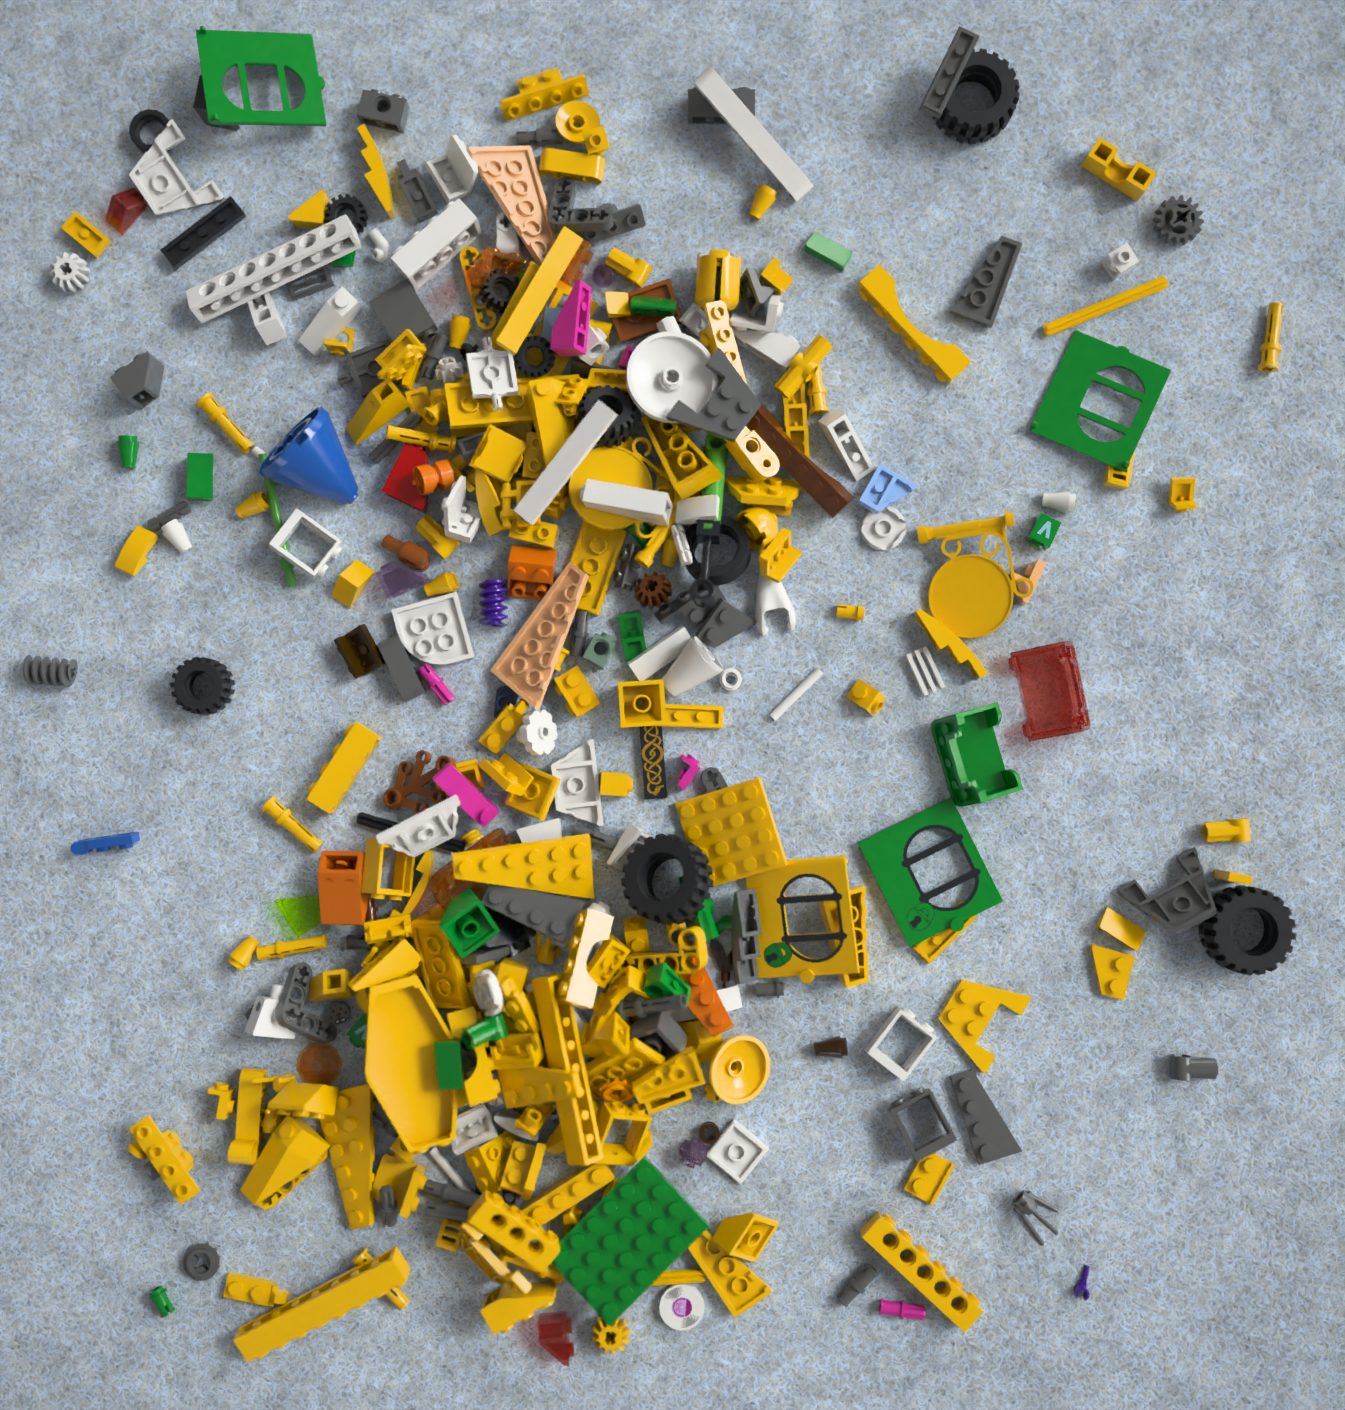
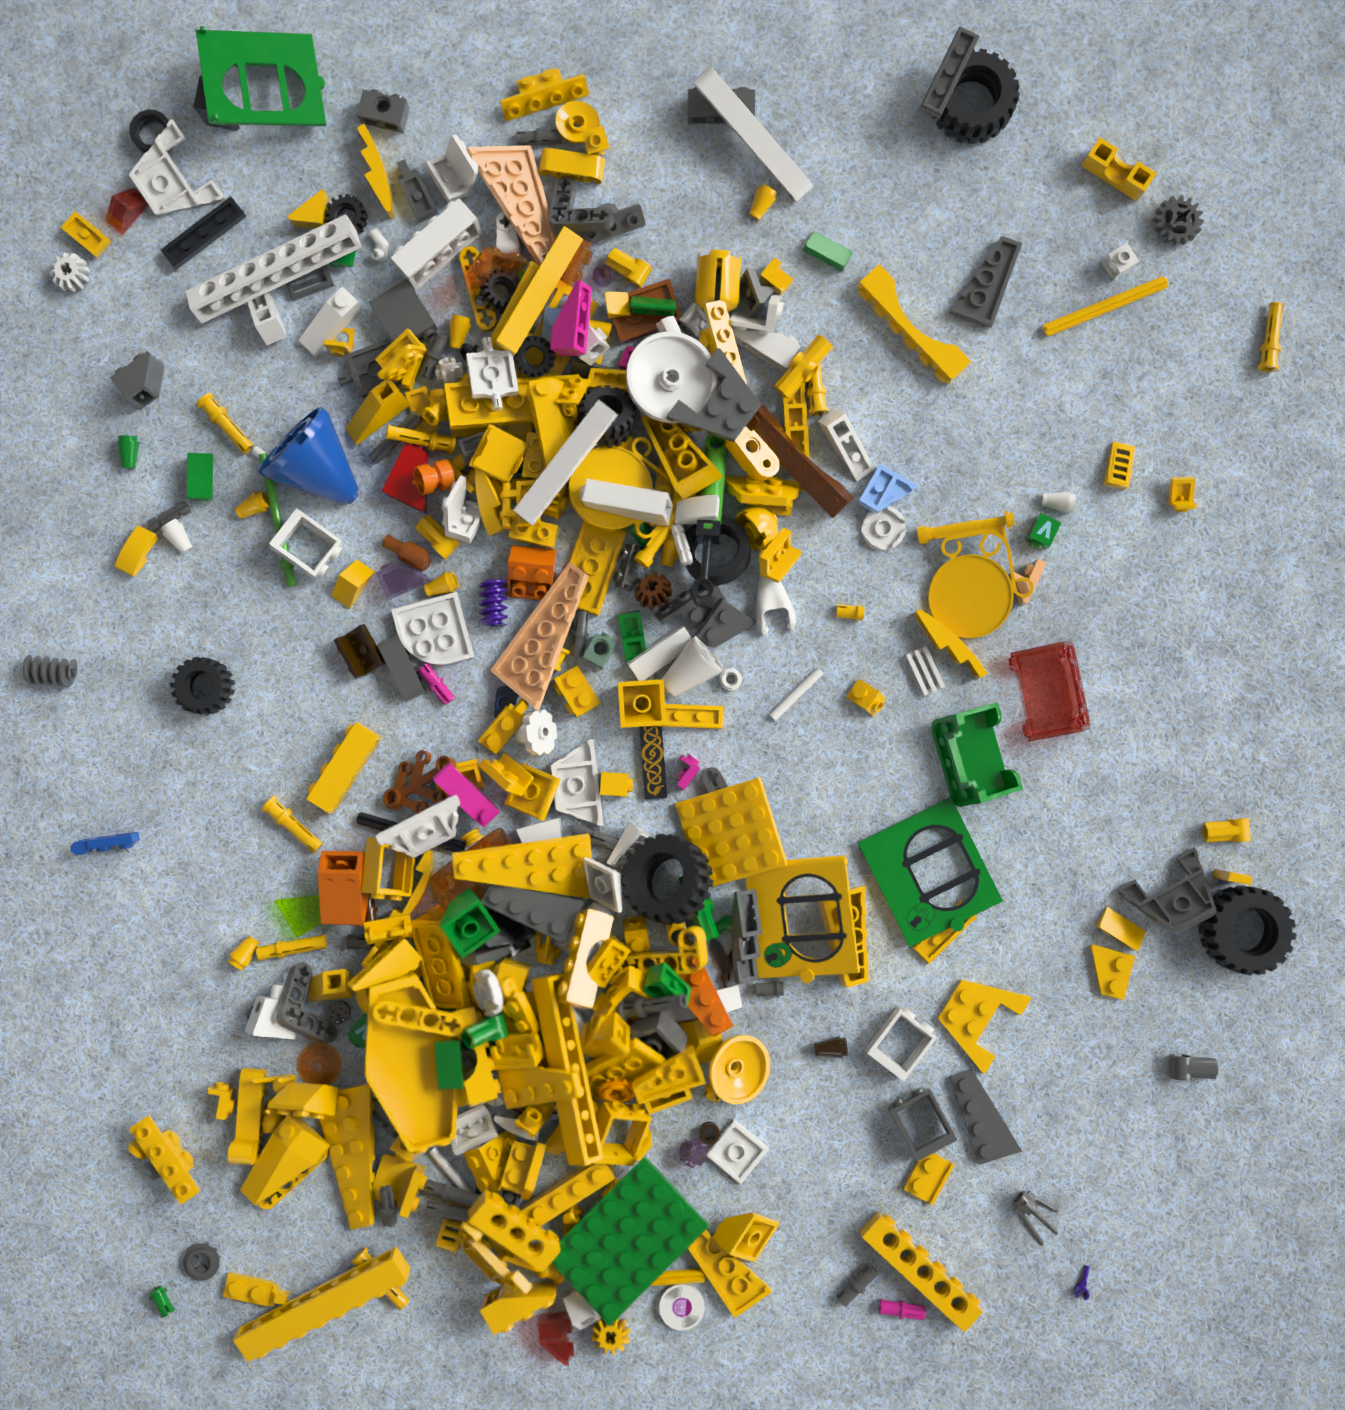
(418, 1016): none -> yellow beam
(579, 1310): none -> white brick
(604, 885): none -> white slope
(1076, 371): green door -> none

